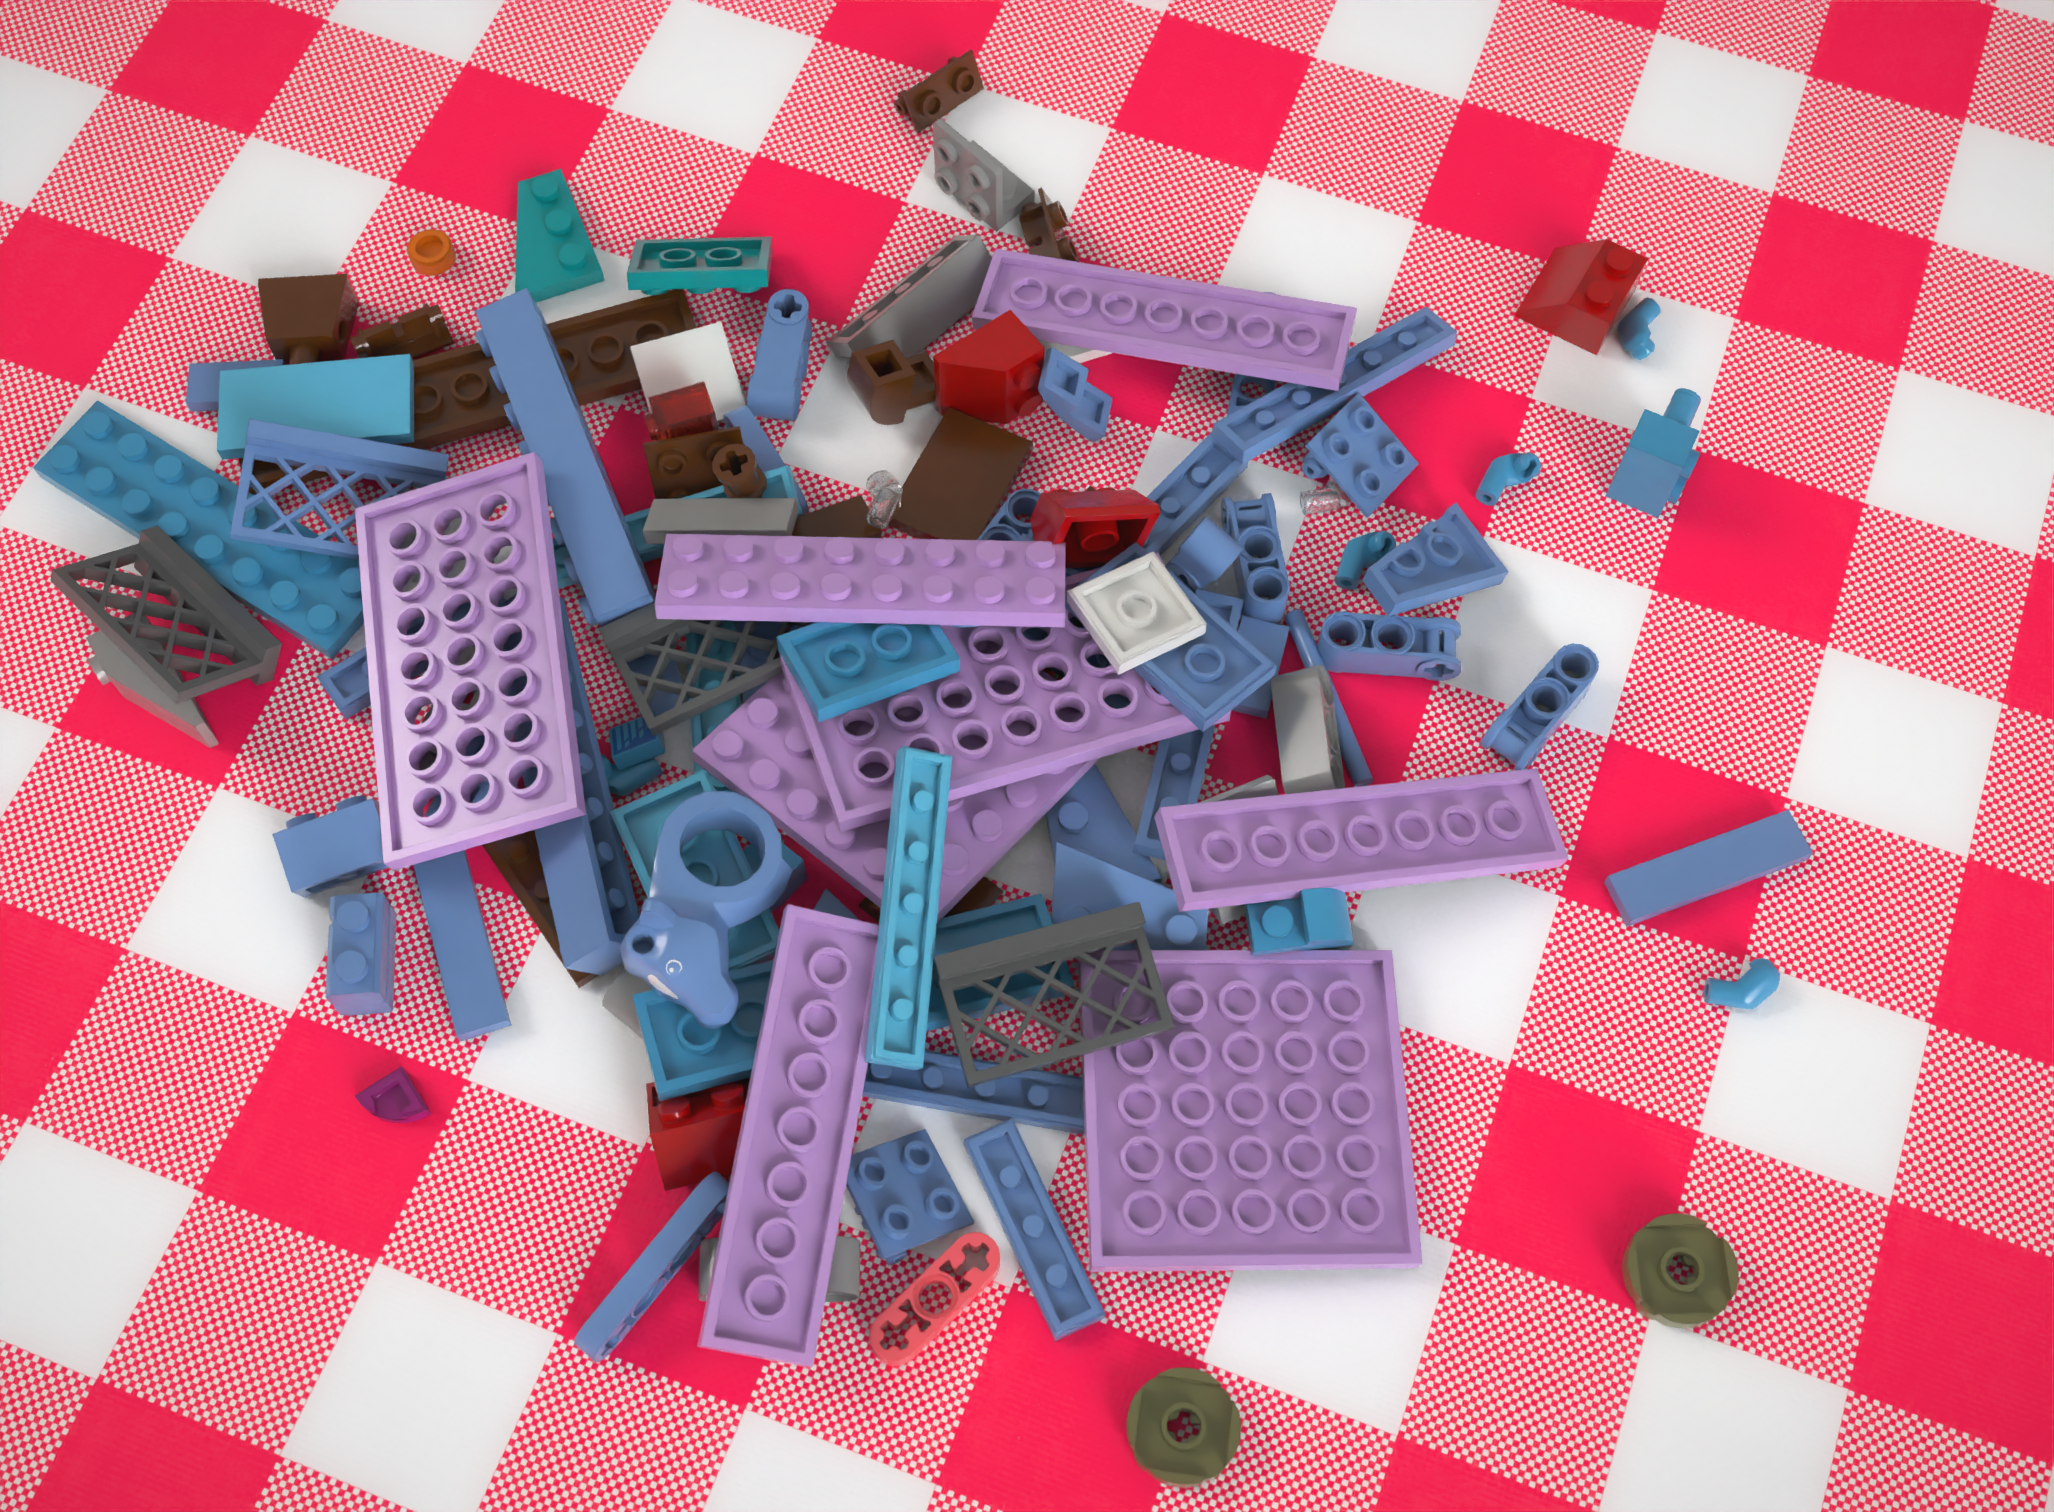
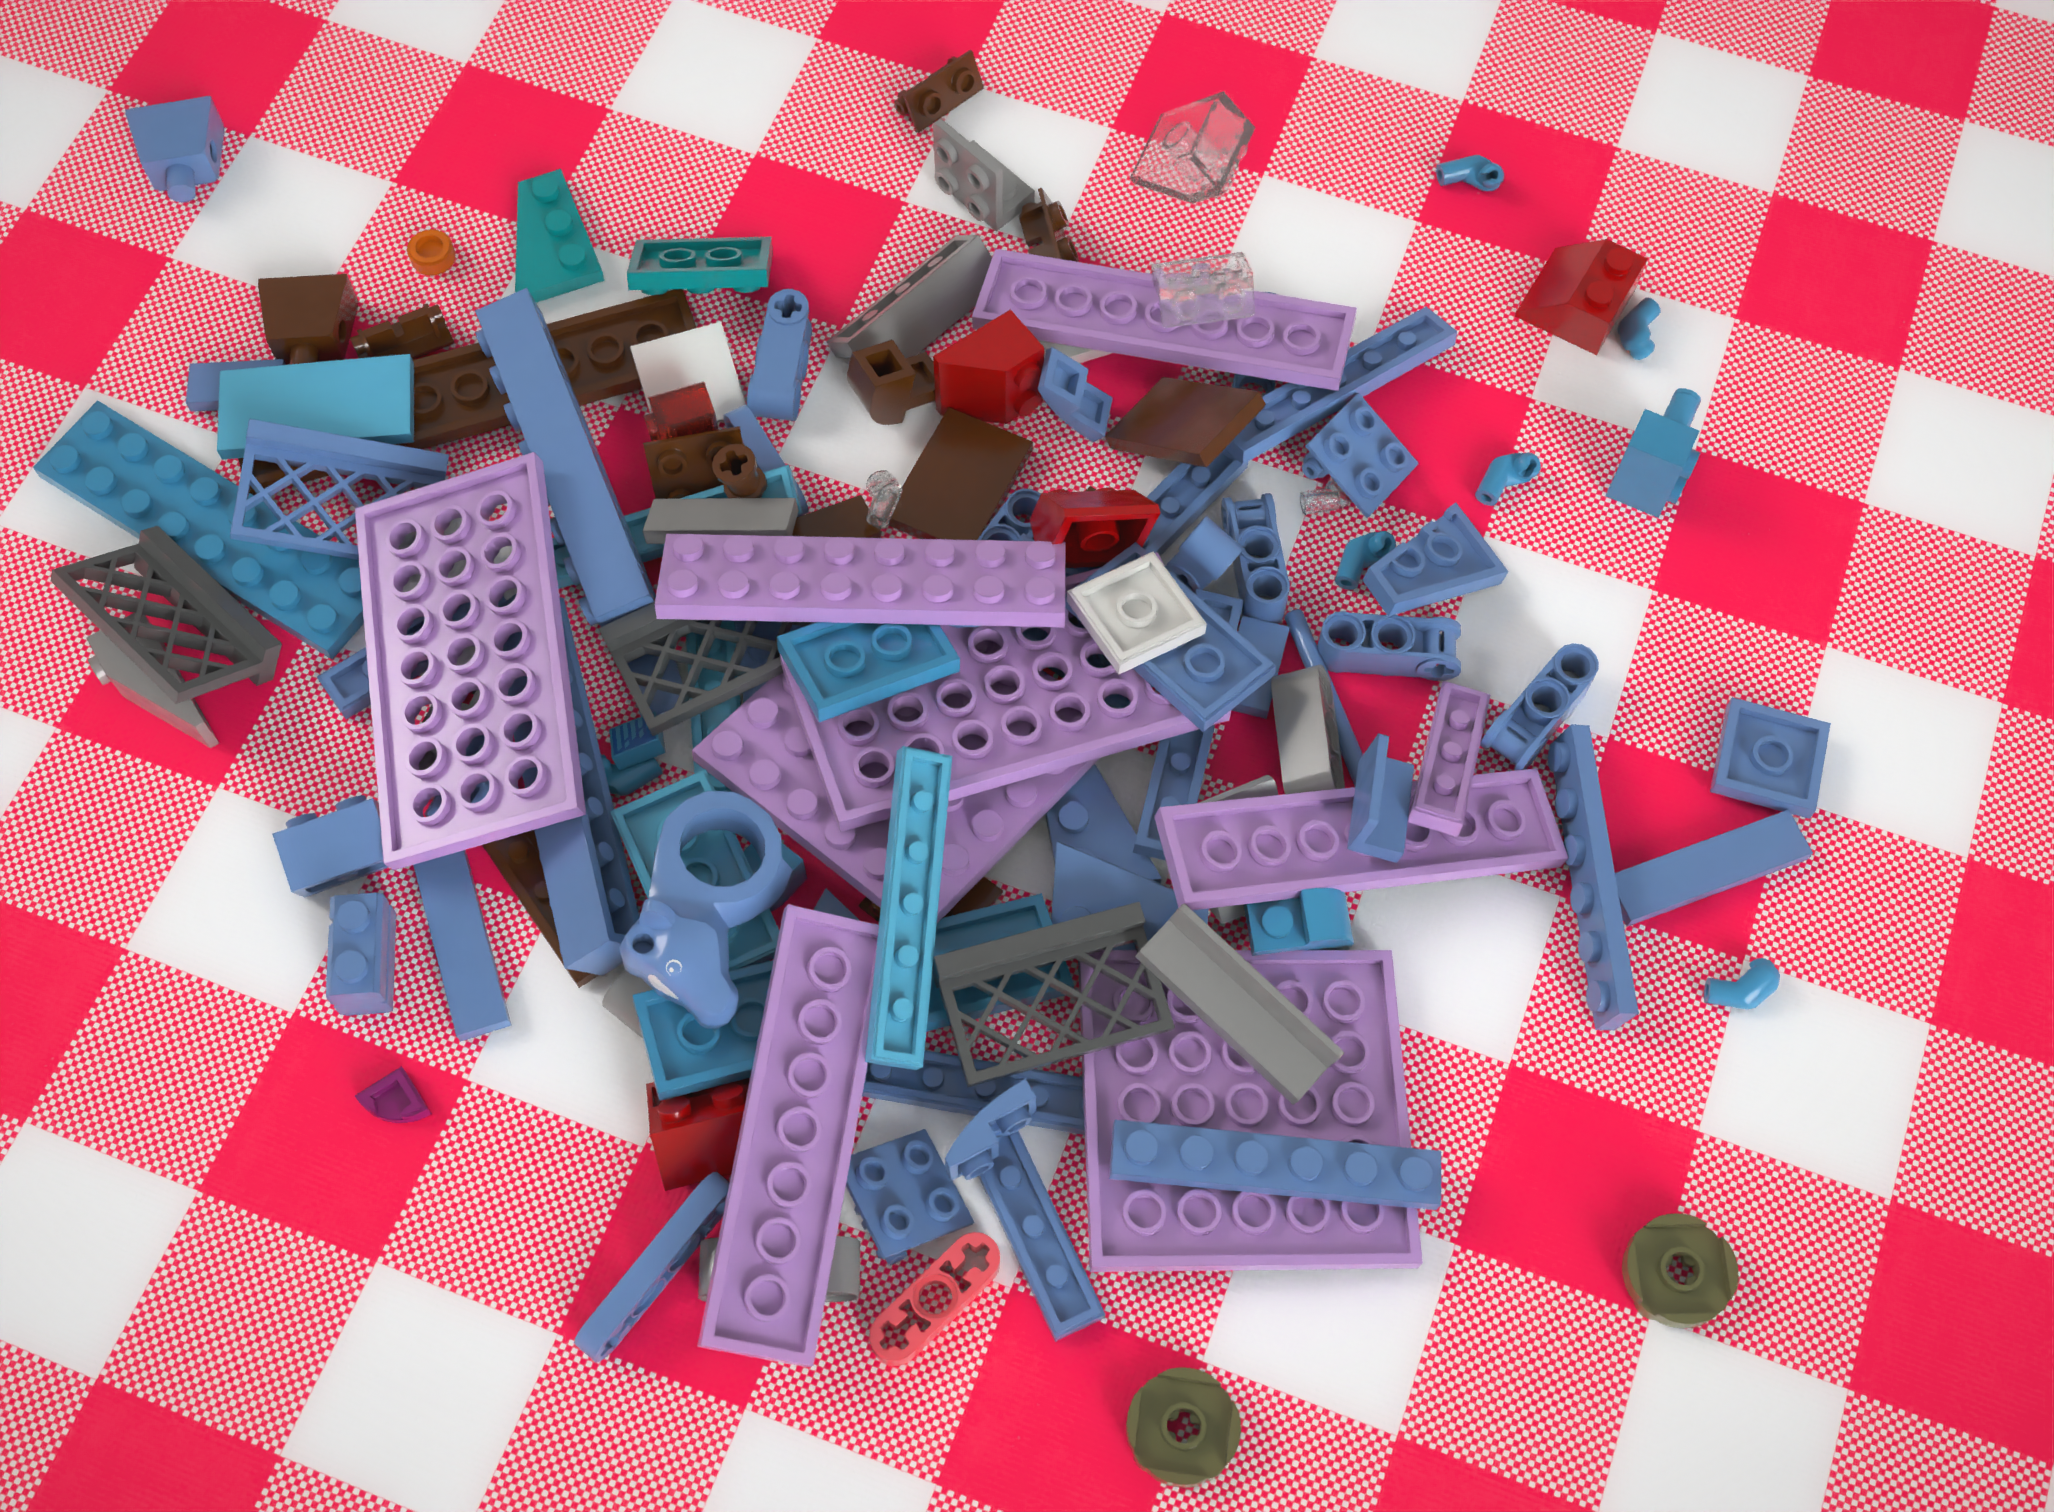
(178, 144): none -> medium blue torso
(977, 1143): none -> medium blue slope
(1185, 421): none -> reddish brown tile
(1195, 150): none -> clear slope
(1204, 289): none -> clear bracket
(1239, 1004): none -> light grey panel
(1275, 1164): none -> medium blue plate
(1380, 803): none -> medium blue panel
(1449, 759): none -> lavender tile
(1473, 170): none -> dark azure arm
(1593, 879): none -> medium blue plate
(1770, 757): none -> medium blue plate

